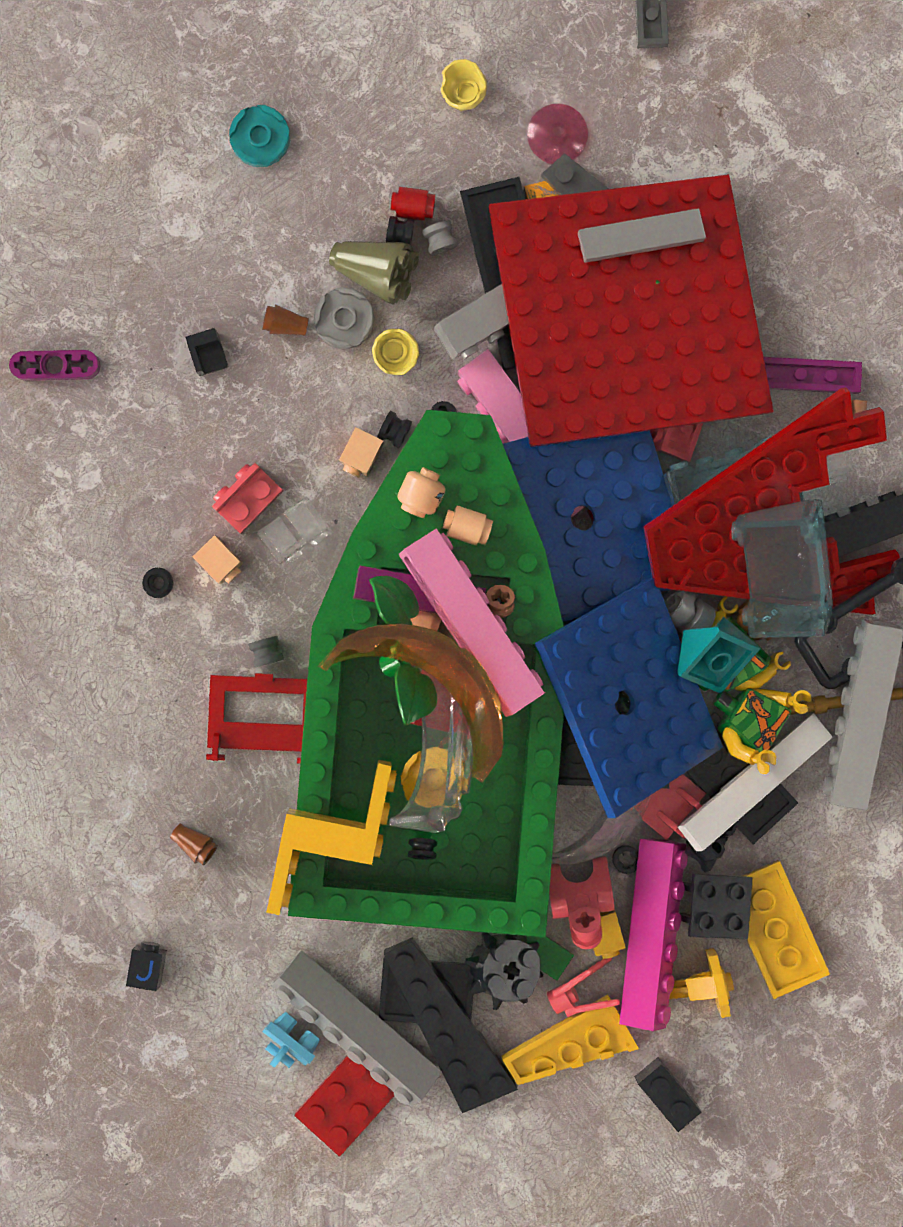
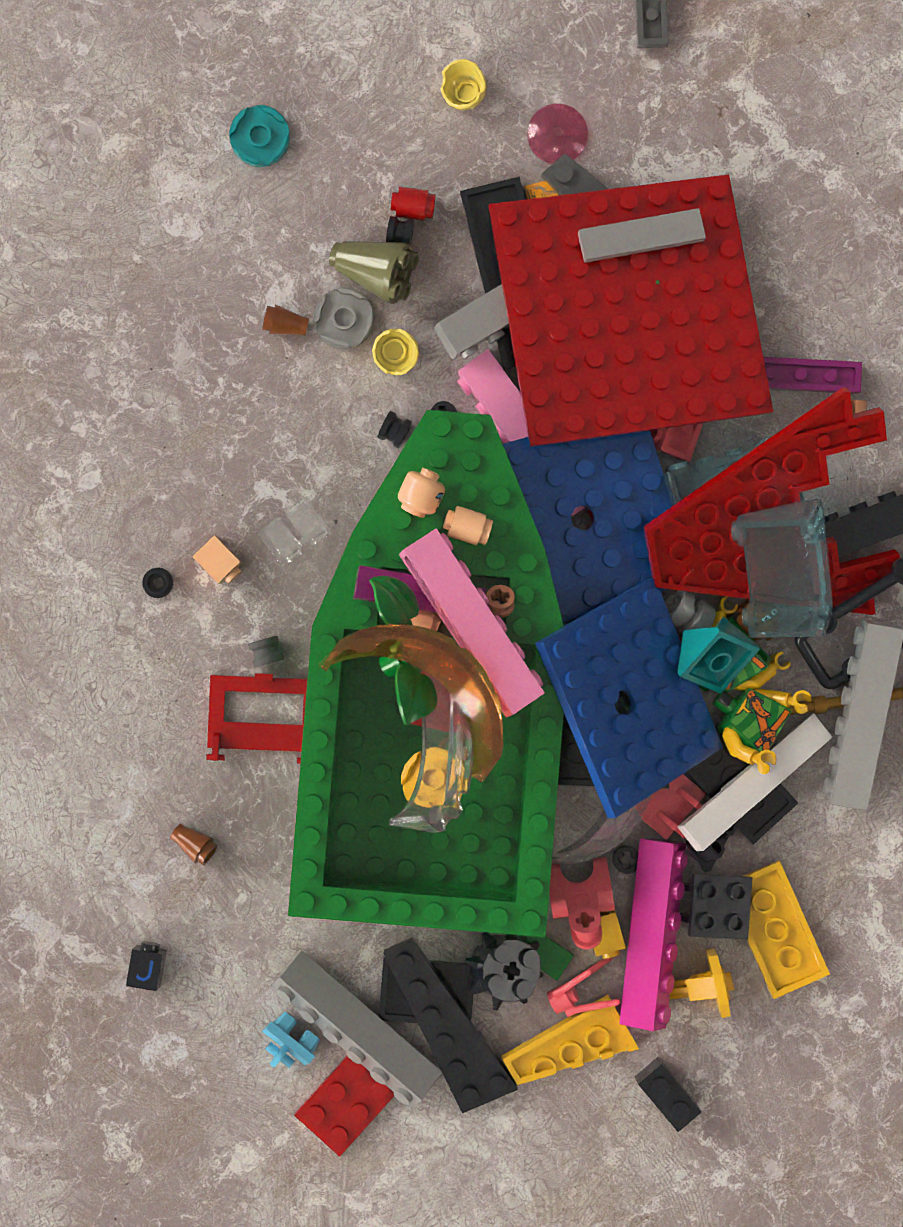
(32, 373): magenta beam -> none
(206, 352): black panel -> none
(246, 497): coral bracket -> none
(331, 837): yellow bracket -> none
(360, 453): light nougat brick -> none
(422, 848): black bush -> none
(440, 238): light grey wheel -> none

